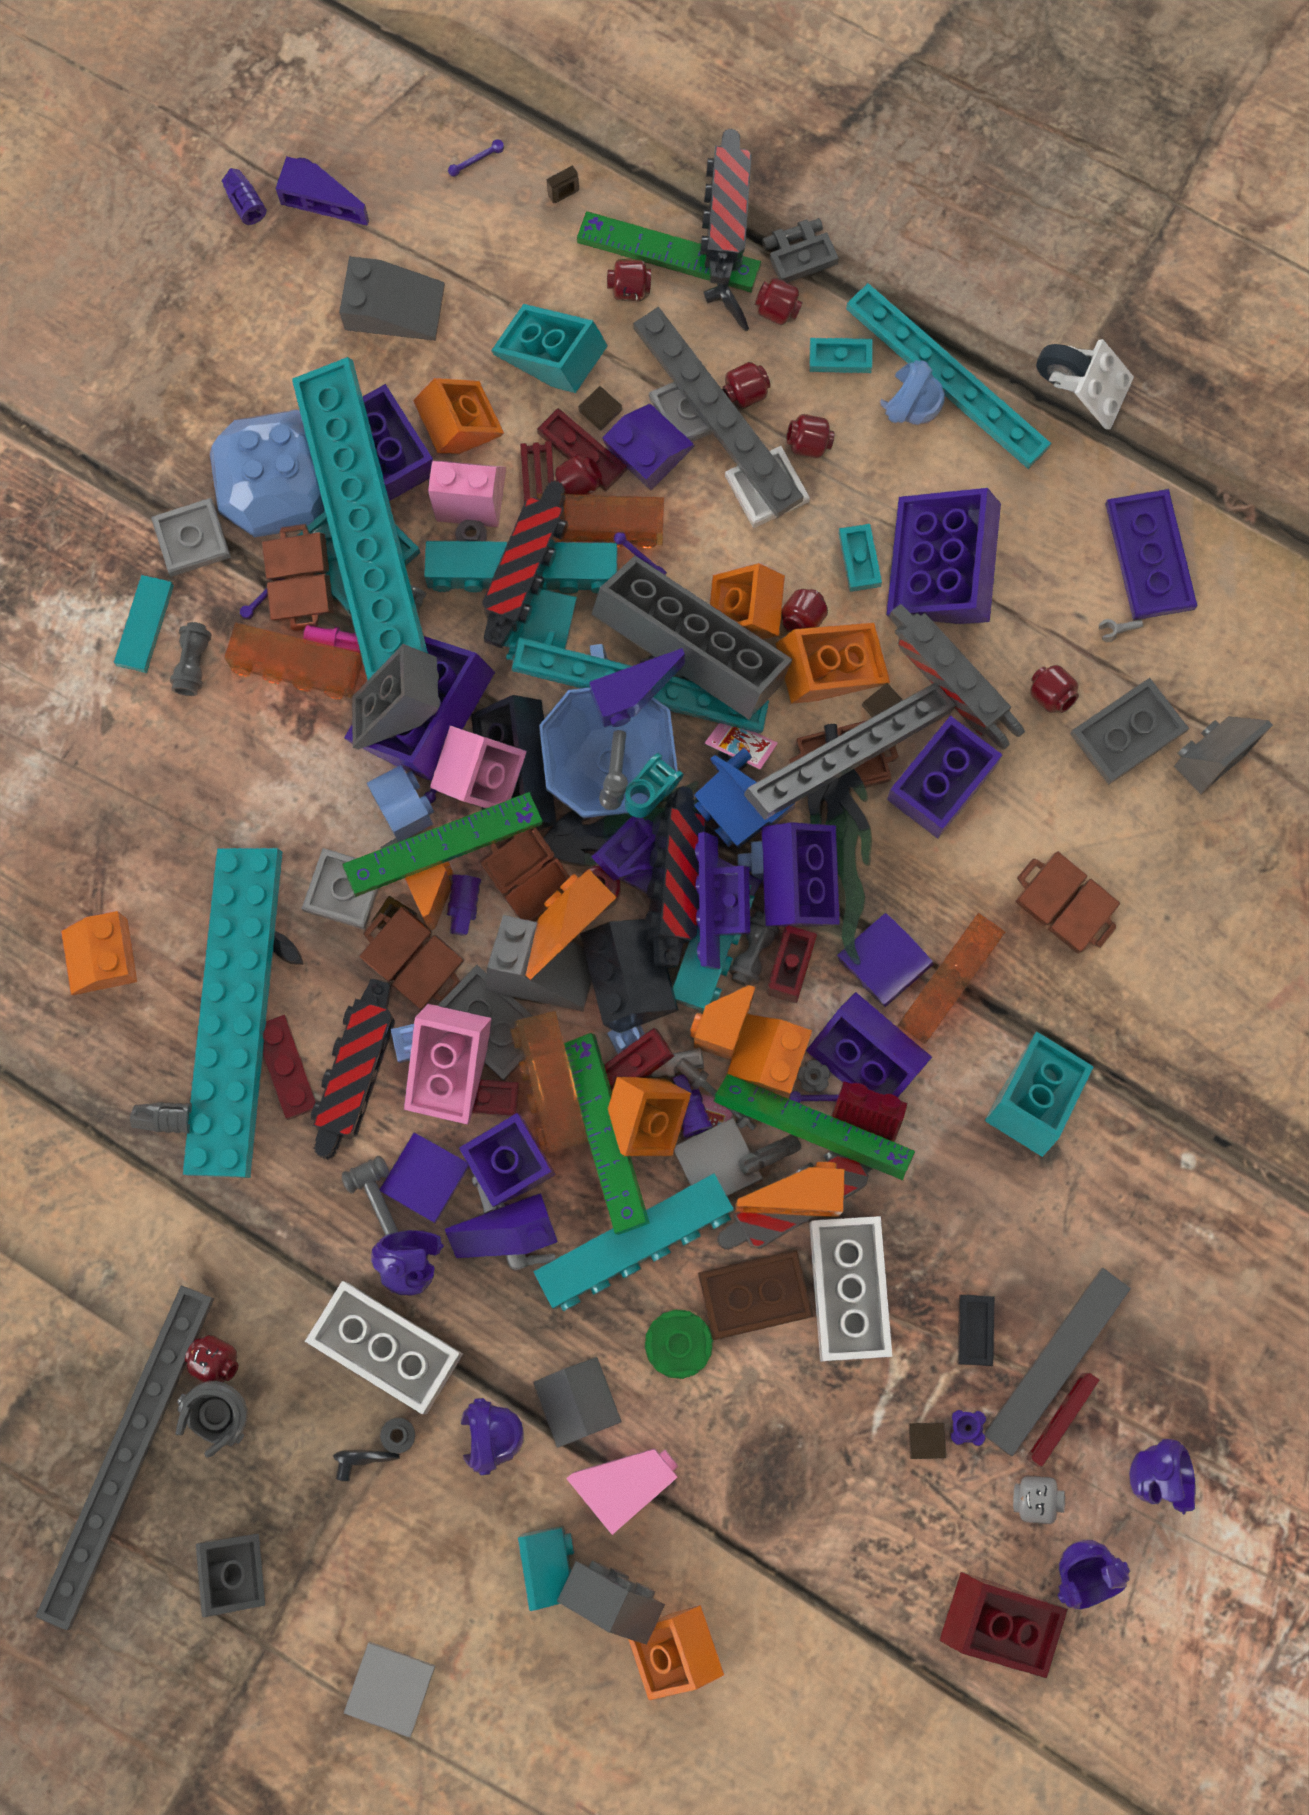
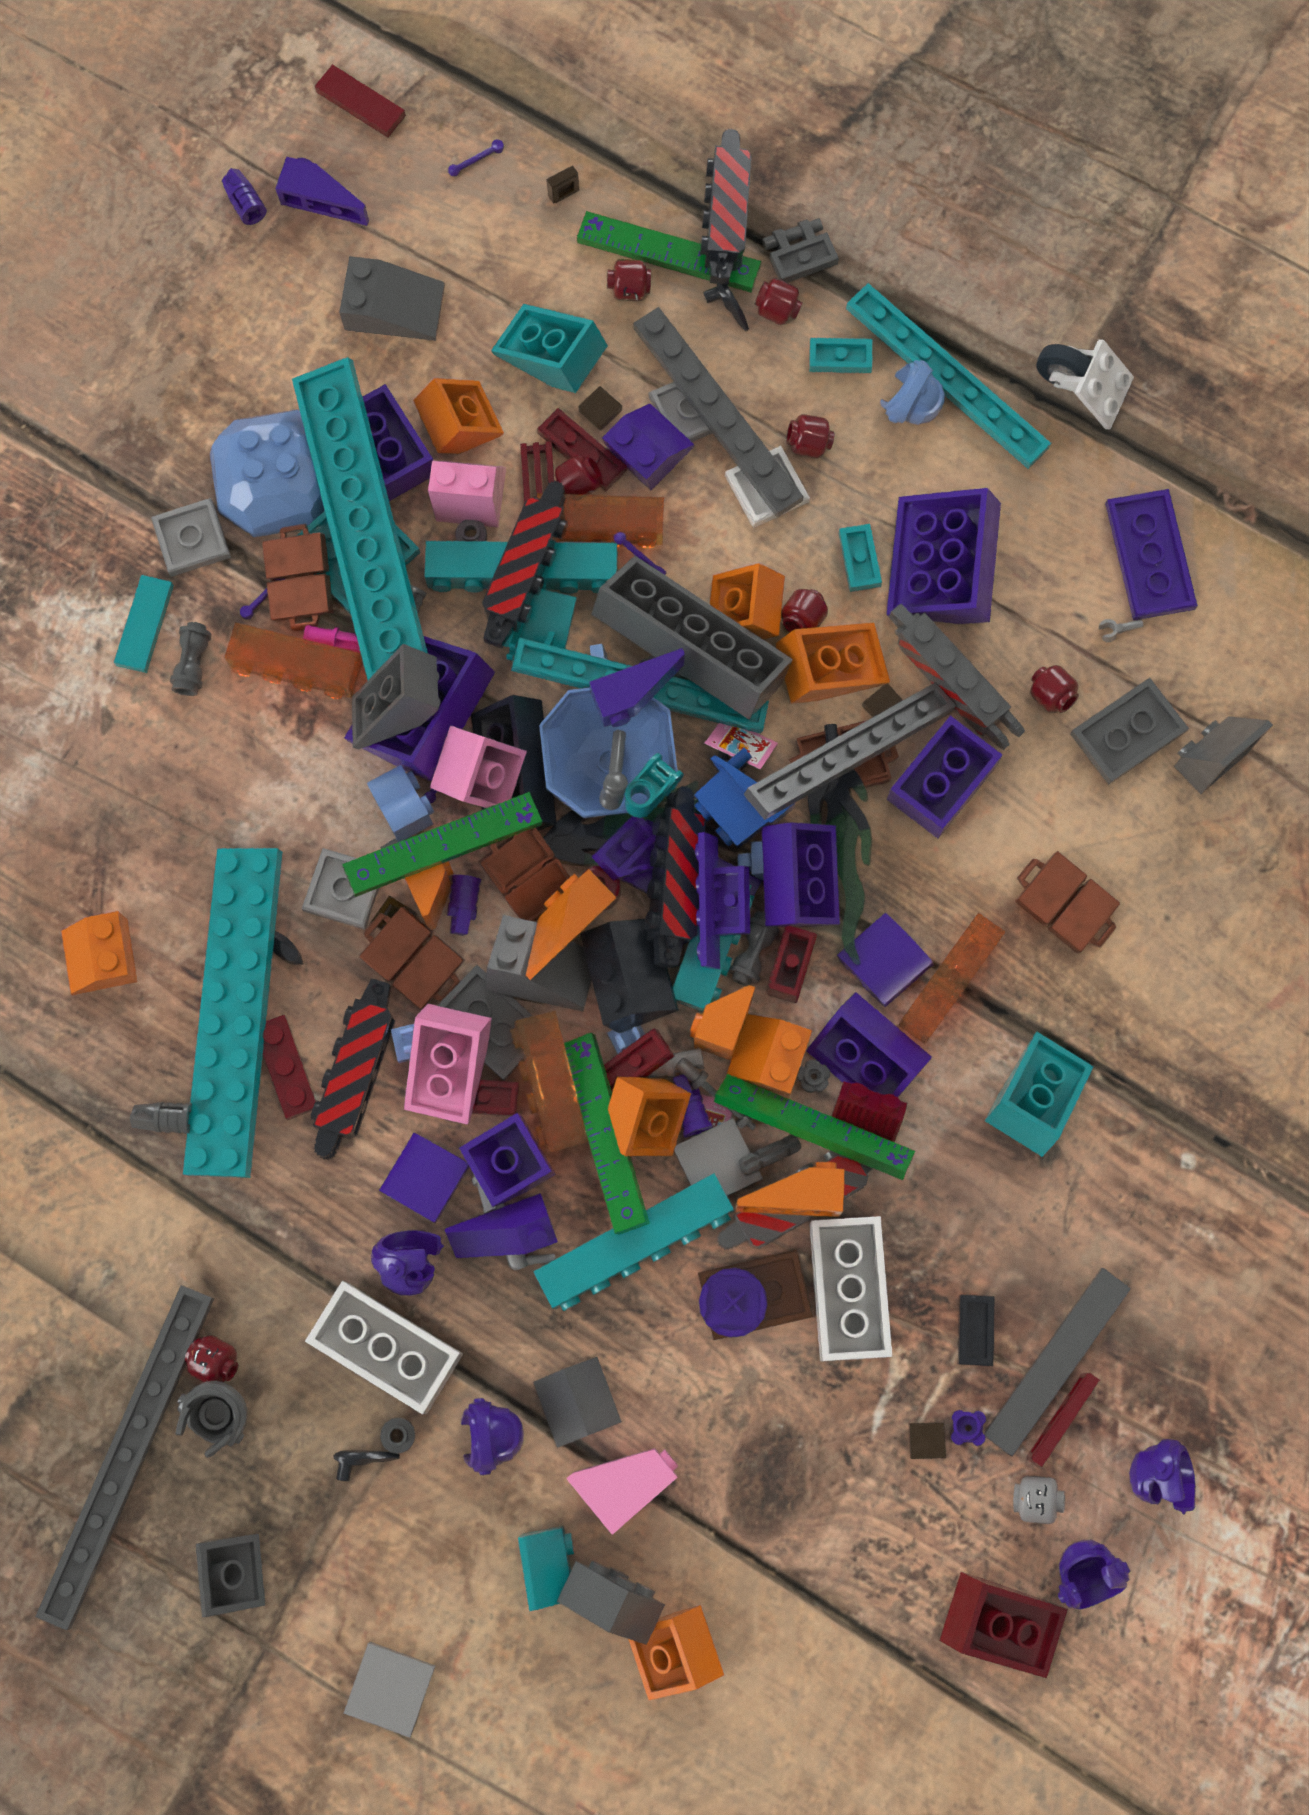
(360, 101): none -> dark red tile
(366, 1176): dark grey piece -> none
(678, 1344): green tile -> none
(733, 1302): none -> dark purple tile
(746, 385): dark red head -> none
(797, 1097): dark purple hinge -> none

